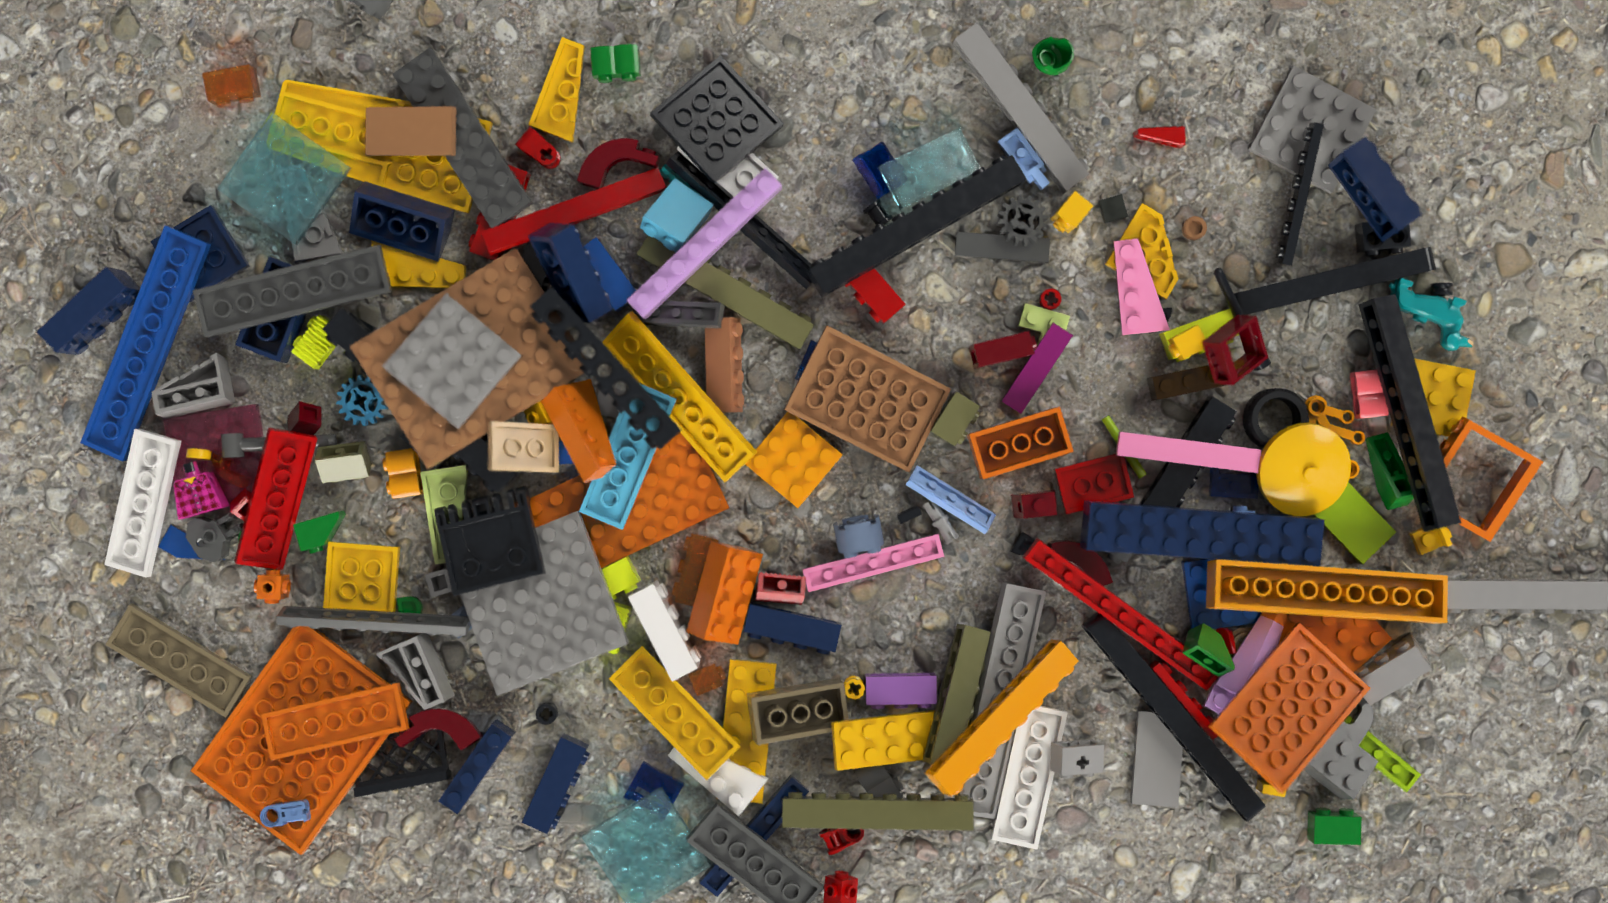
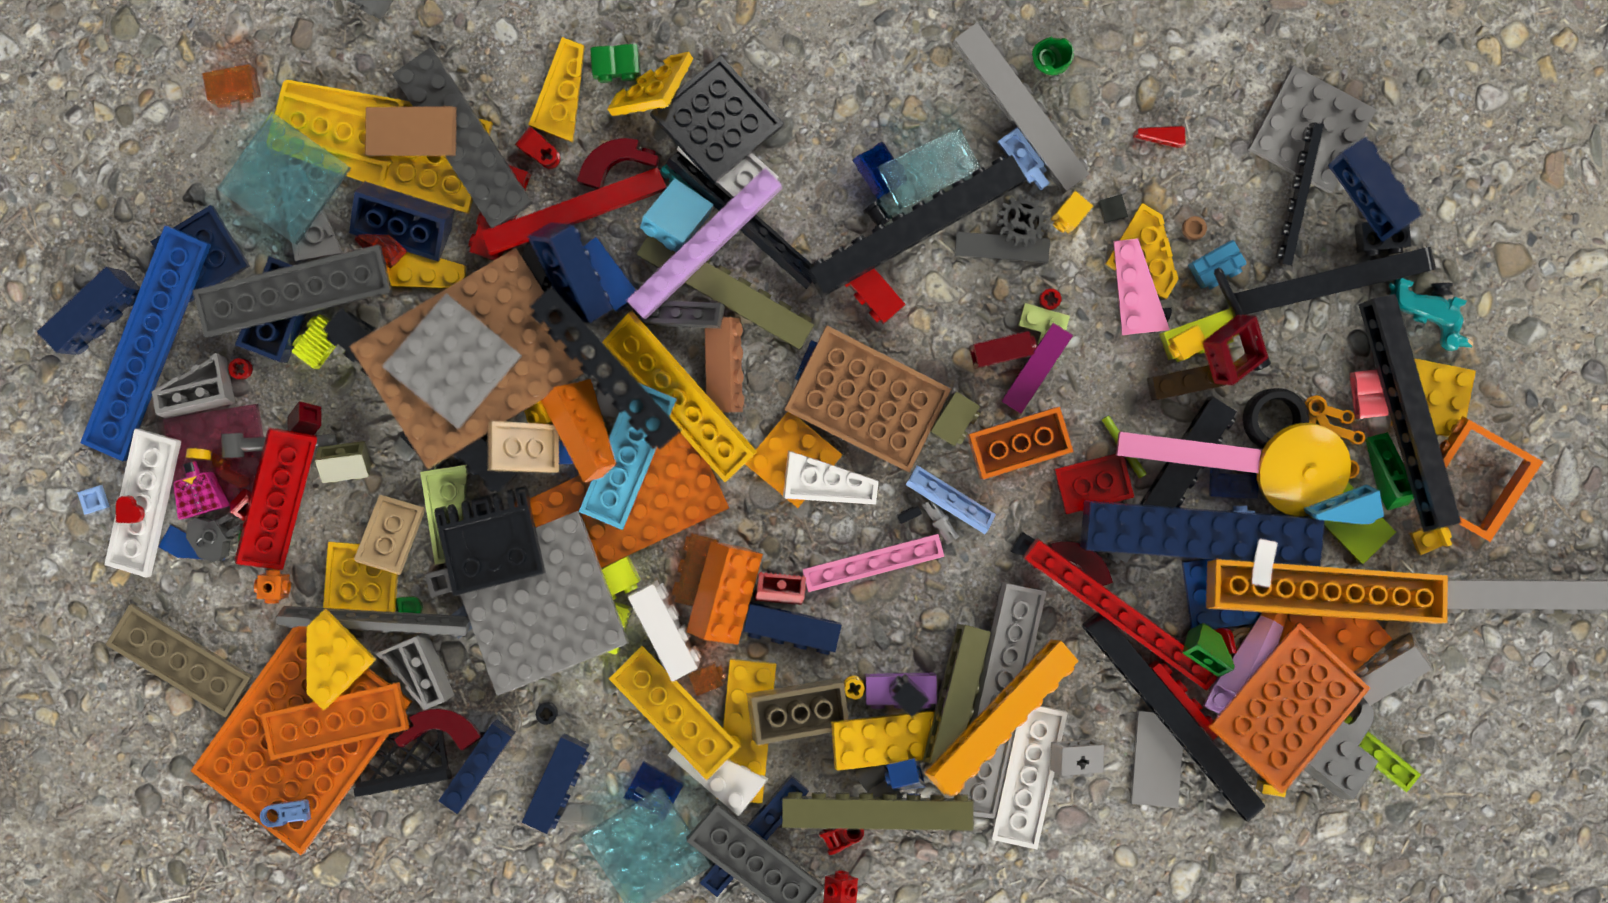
(93, 499): none -> light blue tile
(128, 511): none -> red tile
(247, 368): none -> red bush
(318, 531): green slope -> none
(332, 659): none -> yellow plate
(353, 405): dark azure gear -> none
(389, 534): none -> tan plate
(390, 247): none -> clear red slope
(403, 473): light orange brick -> none
(653, 88): none -> yellow plate
(821, 481): none -> white wing
(859, 535): sand blue brick -> none
(905, 775): none -> blue slope
(908, 695): none -> black brick
(1034, 504): dark red torso -> none
(1224, 257): none -> dark azure brick
(1264, 563): none -> white sticker
(1334, 827): green brick -> none
(1355, 506): none -> dark azure slope

